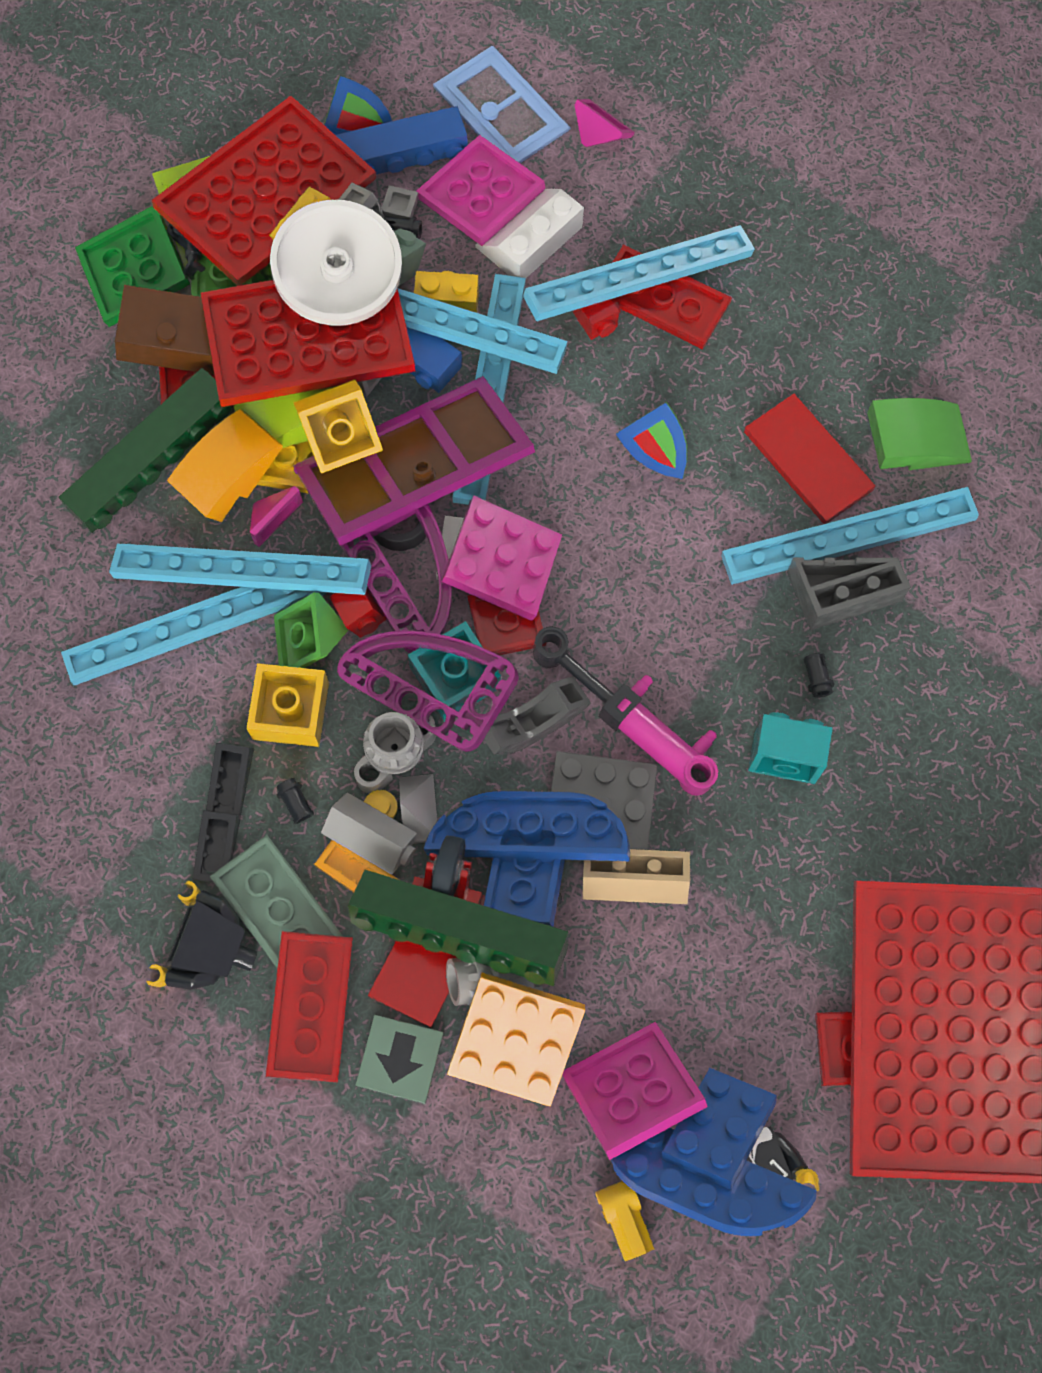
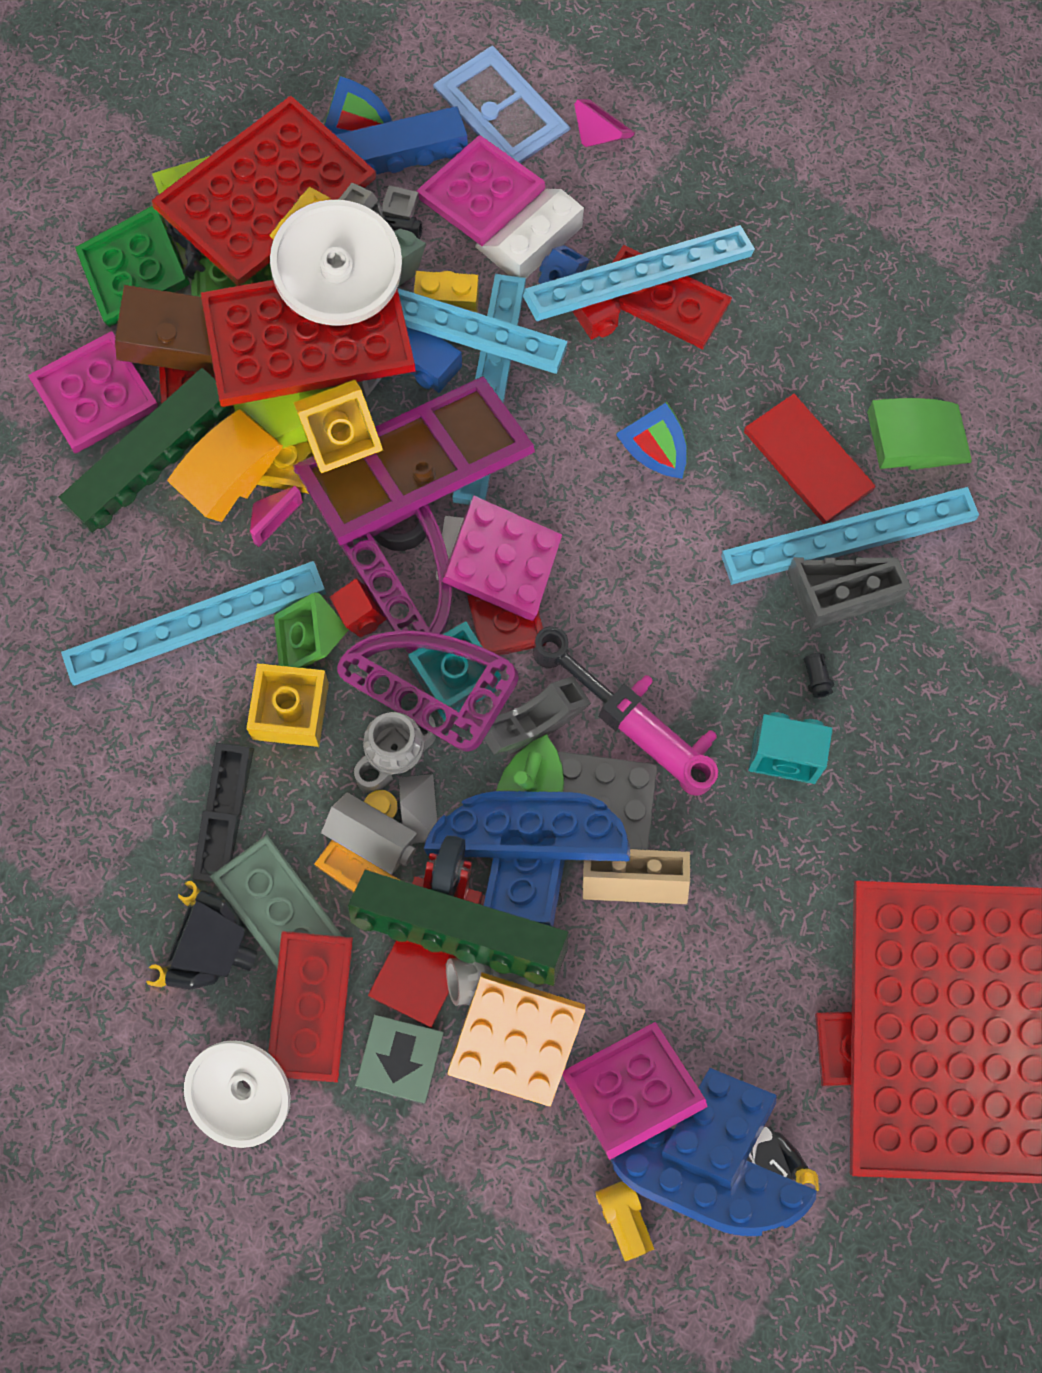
(92, 393): none -> dark pink plate
(227, 1108): none -> white dish
(241, 568): medium azure plate -> none
(294, 800): black pin -> none
(534, 769): none -> bright green shield
(561, 263): none -> blue brick

